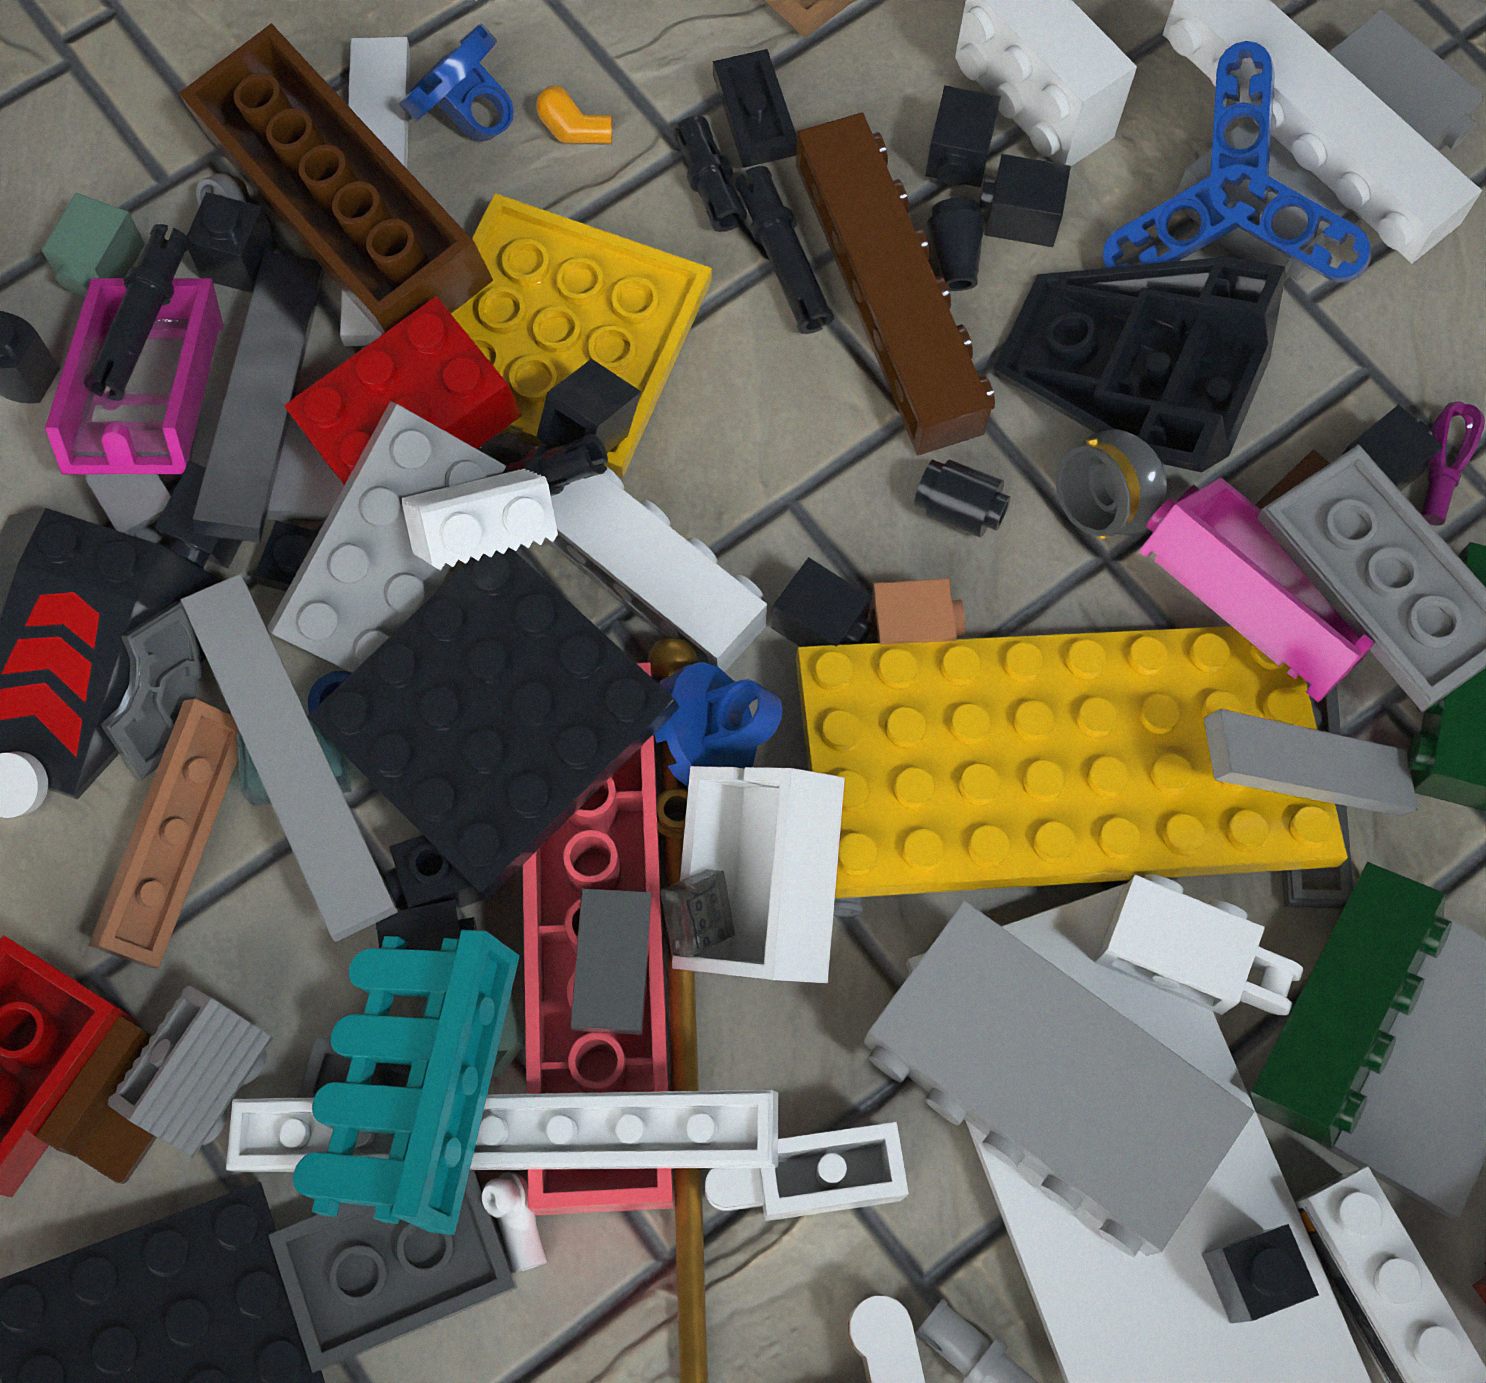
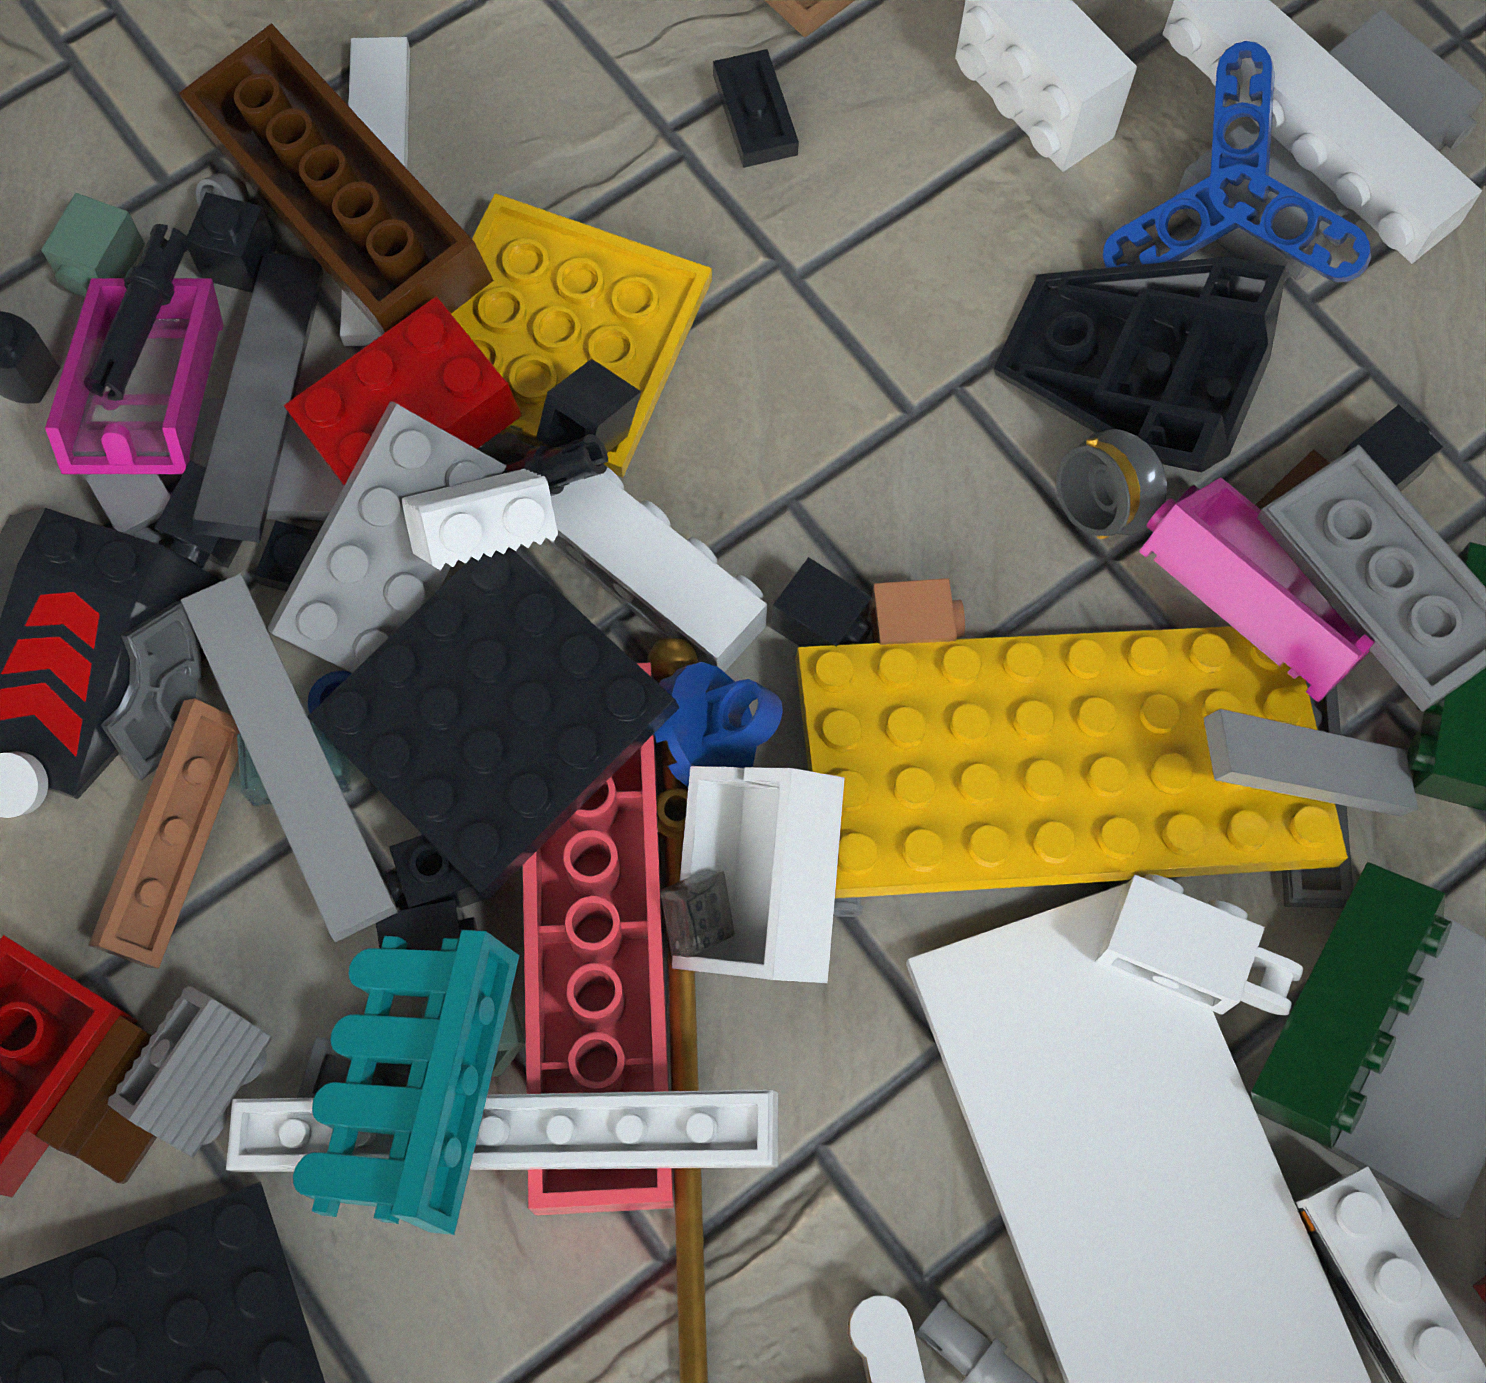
(377, 1281): dark grey plate -> none
(455, 84): blue tile -> none
(508, 1202): white arm -> none
(568, 122): light orange arm -> none
(611, 961): dark grey tile -> none
(710, 173): black pin -> none
(774, 228): black pin -> none
(818, 1175): white brick -> none
(893, 284): reddish brown brick -> none
(957, 241): black cone -> none
(962, 136): black brick -> none
(962, 497): black brick -> none
(1025, 200): black brick -> none
(1057, 1082): light grey brick -> none
(1260, 1274): black brick -> none
(1444, 478): magenta piece -> none

